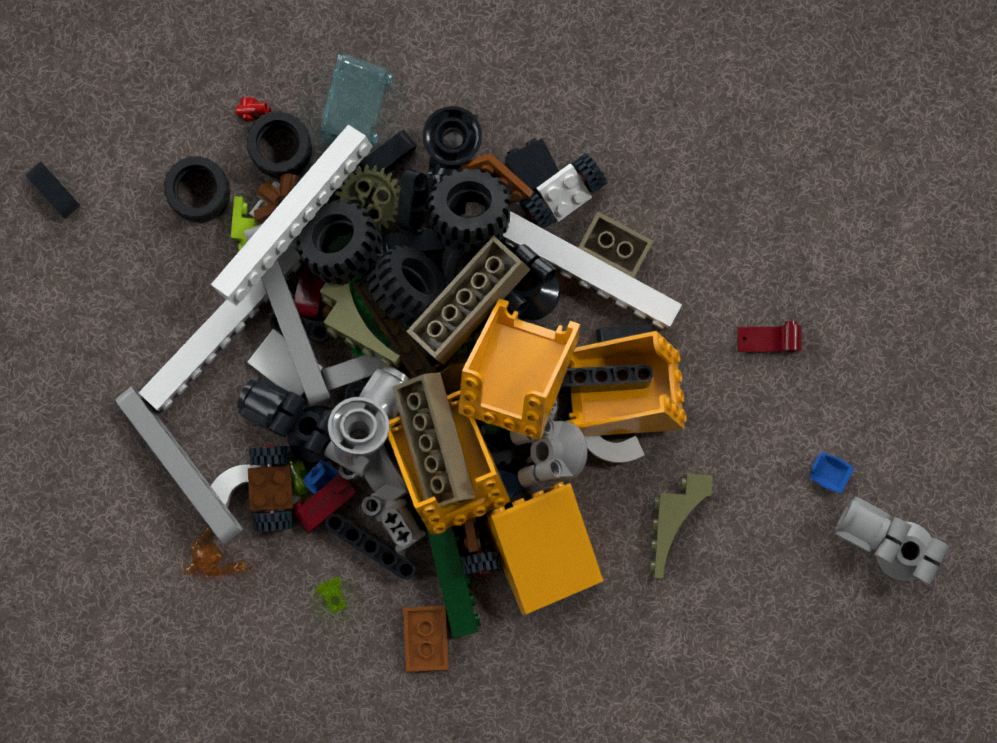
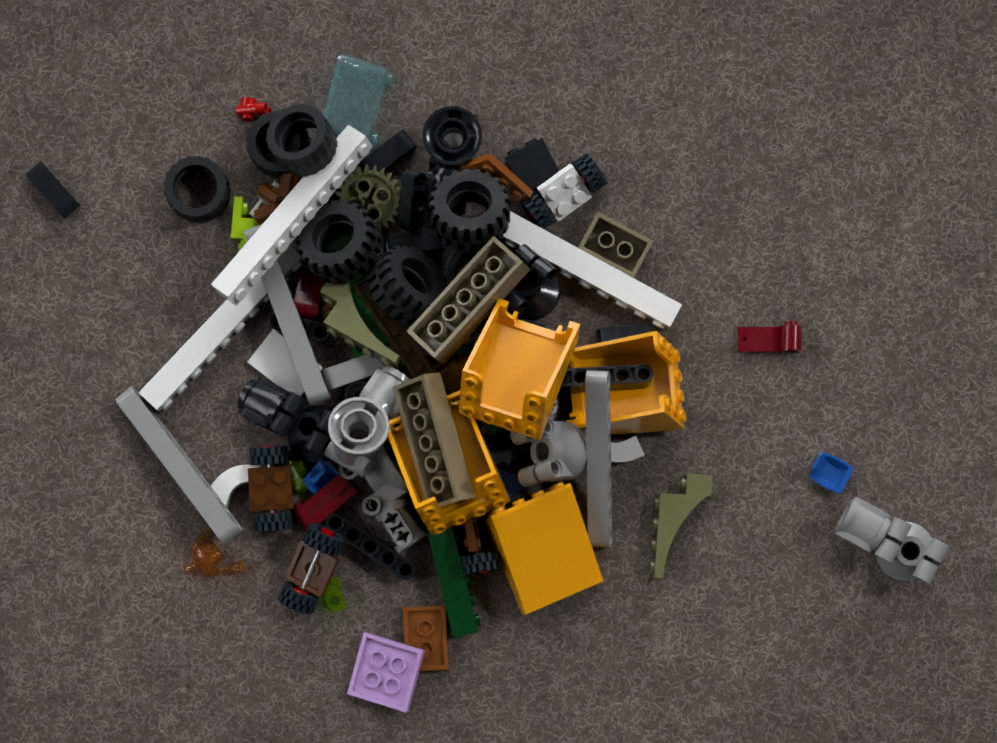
(286, 125): none -> black tyre
(311, 568): none -> plate
(386, 672): none -> lavender plate
(598, 458): none -> light grey beam

